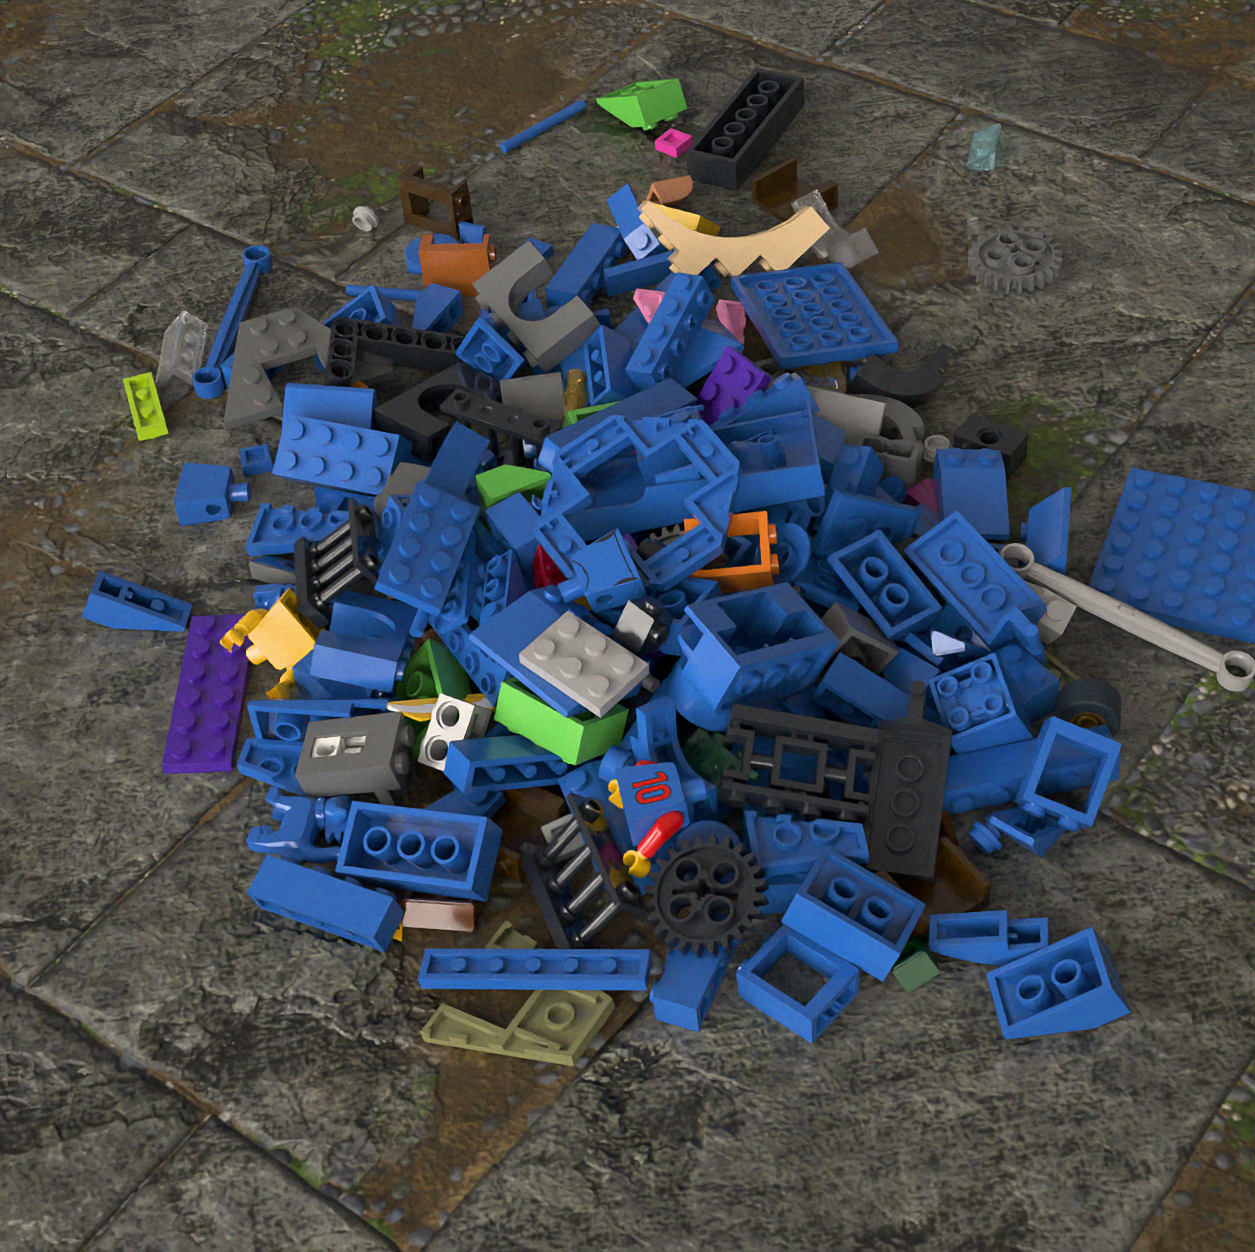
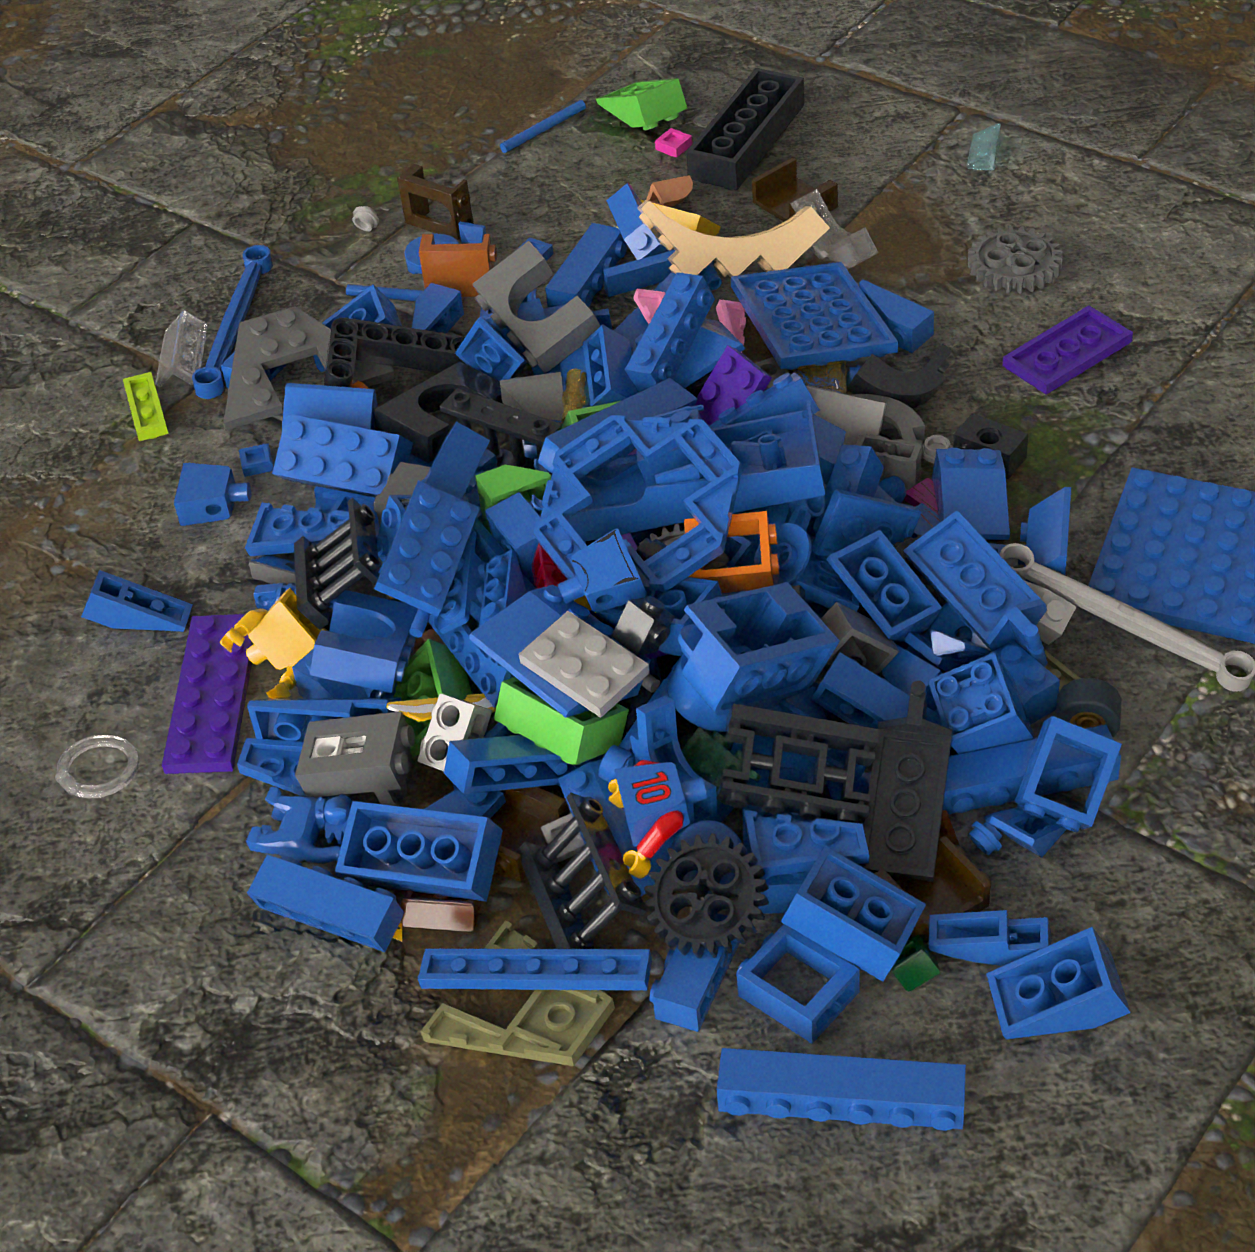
(100, 790): none -> clear piece
(841, 1088): none -> blue brick
(905, 319): none -> blue slope
(1067, 349): none -> dark purple plate

